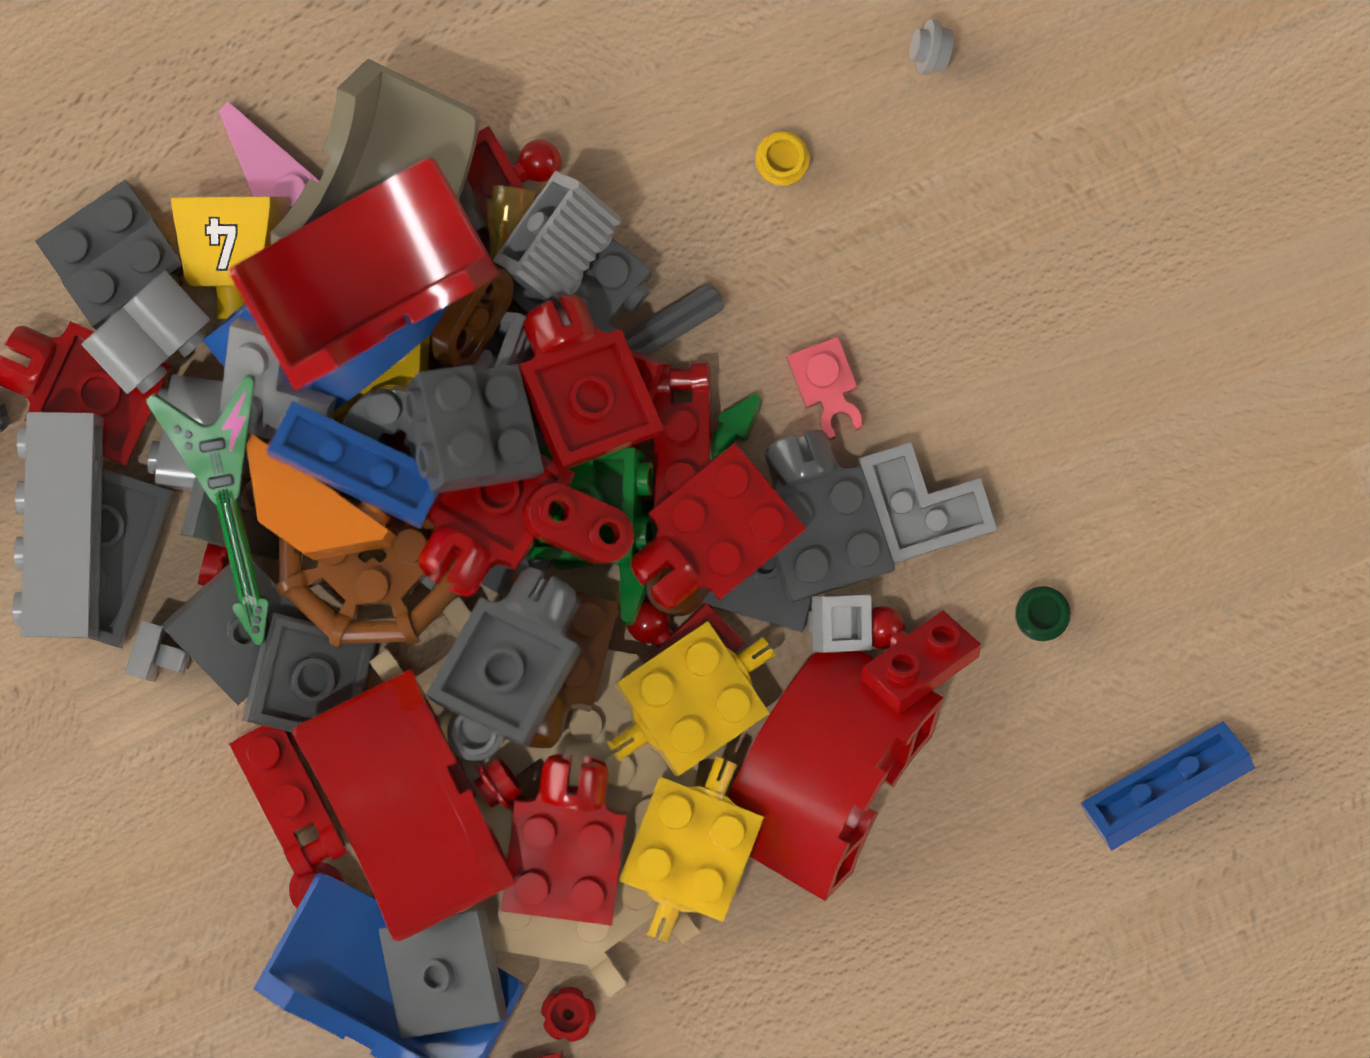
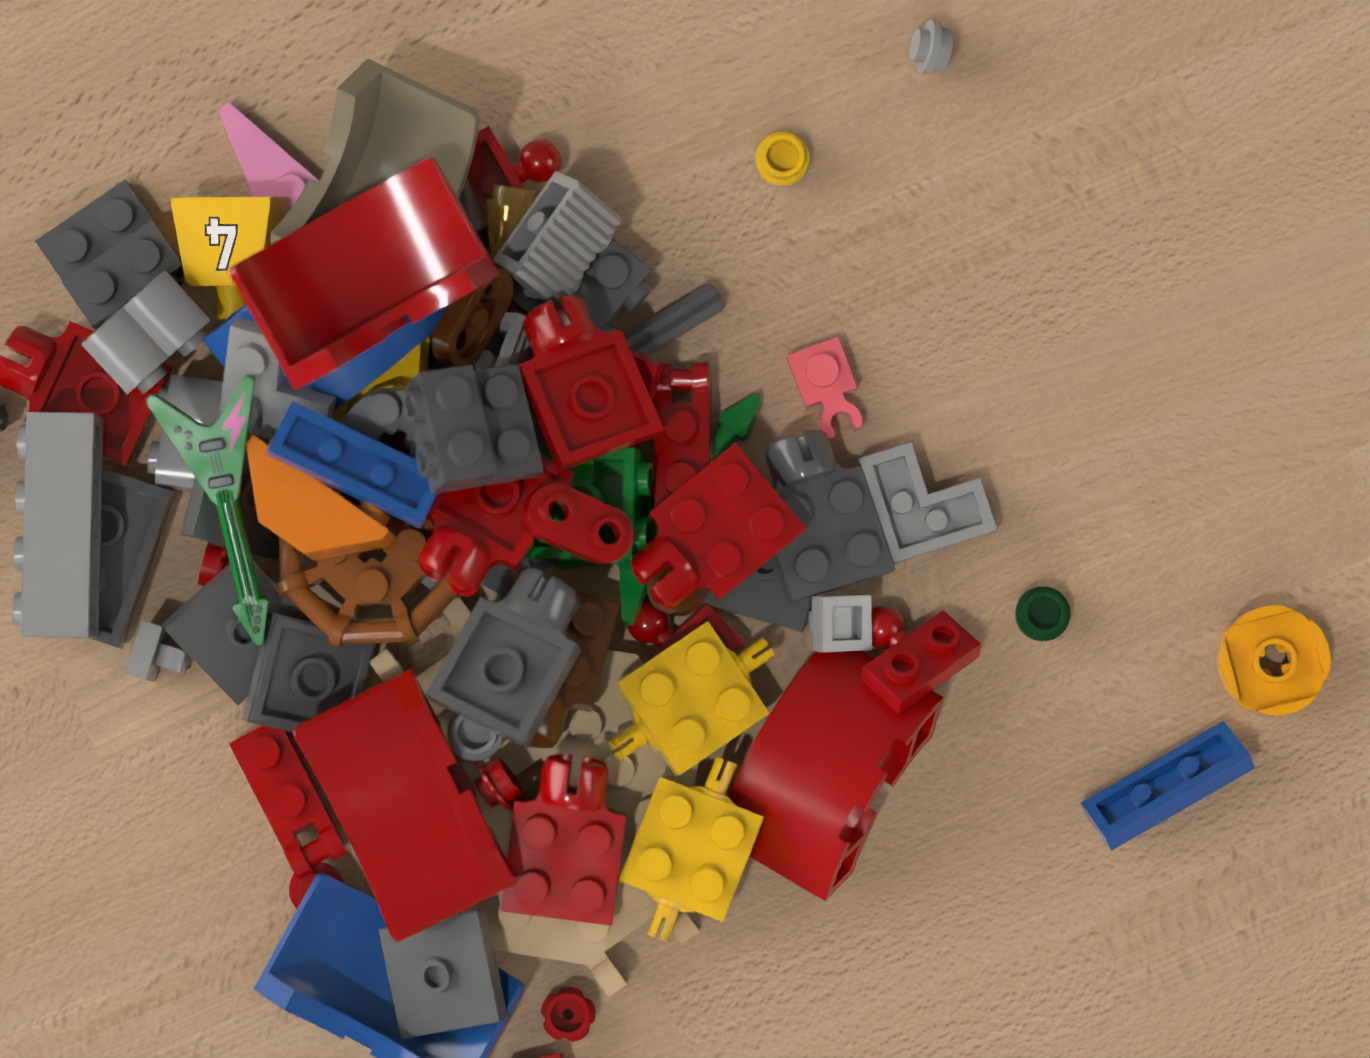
(1299, 679): none -> light orange plate

